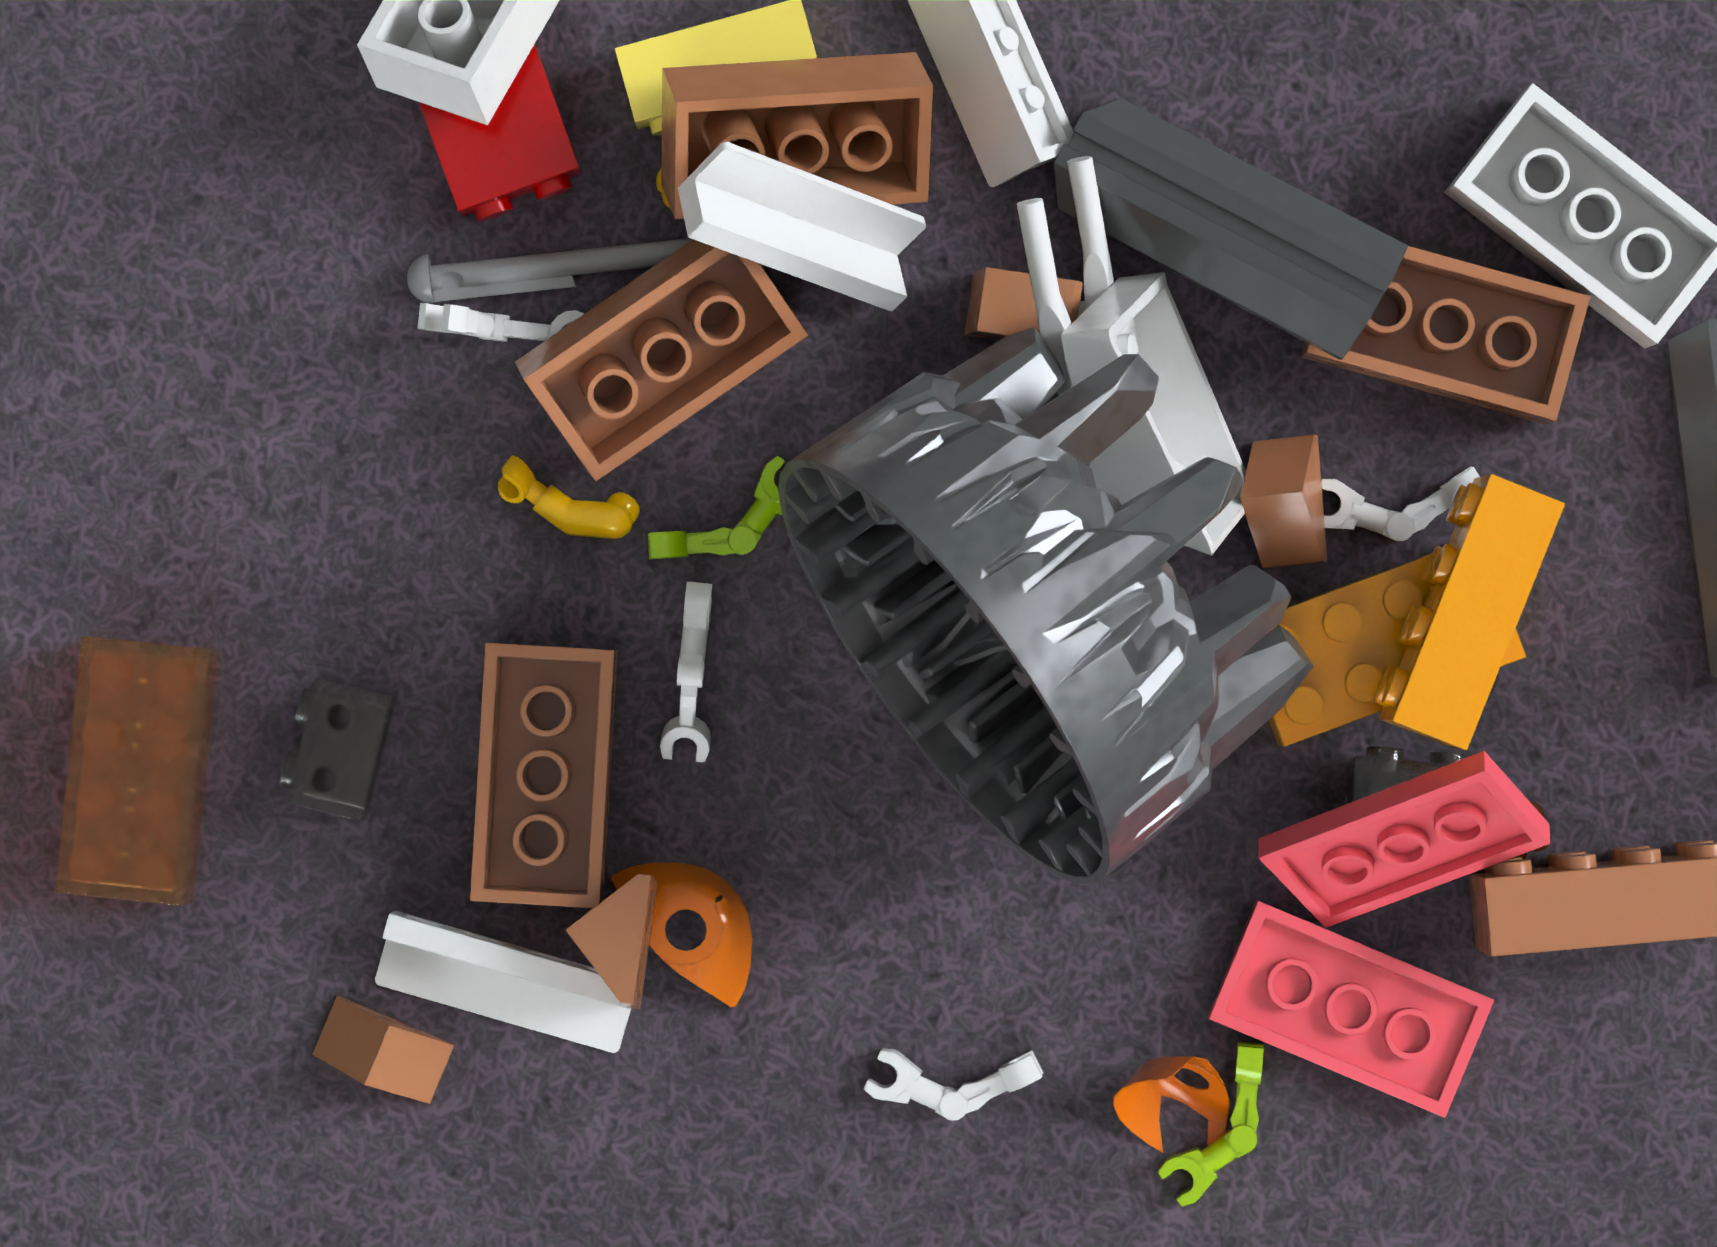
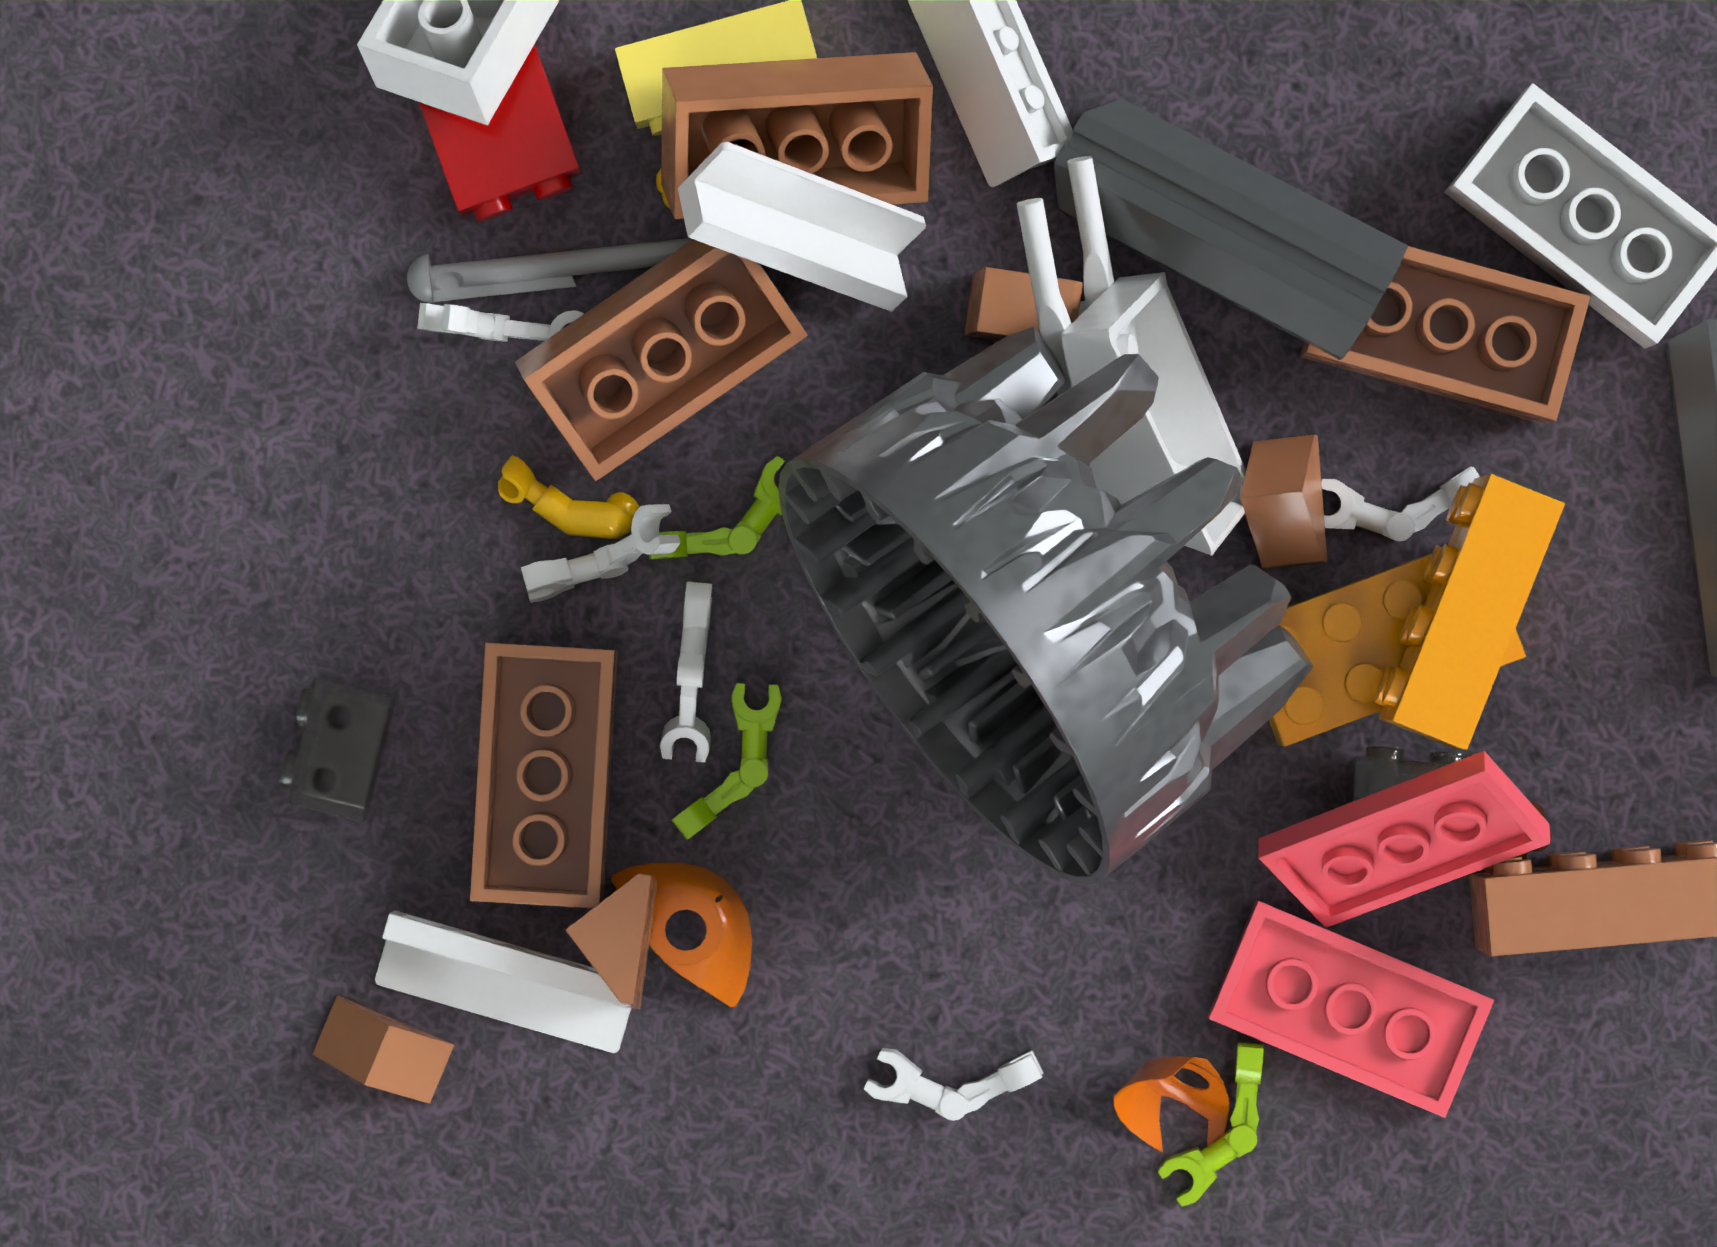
(137, 770): clear orange brick -> none
(552, 577): none -> white piece
(753, 763): none -> lime piece

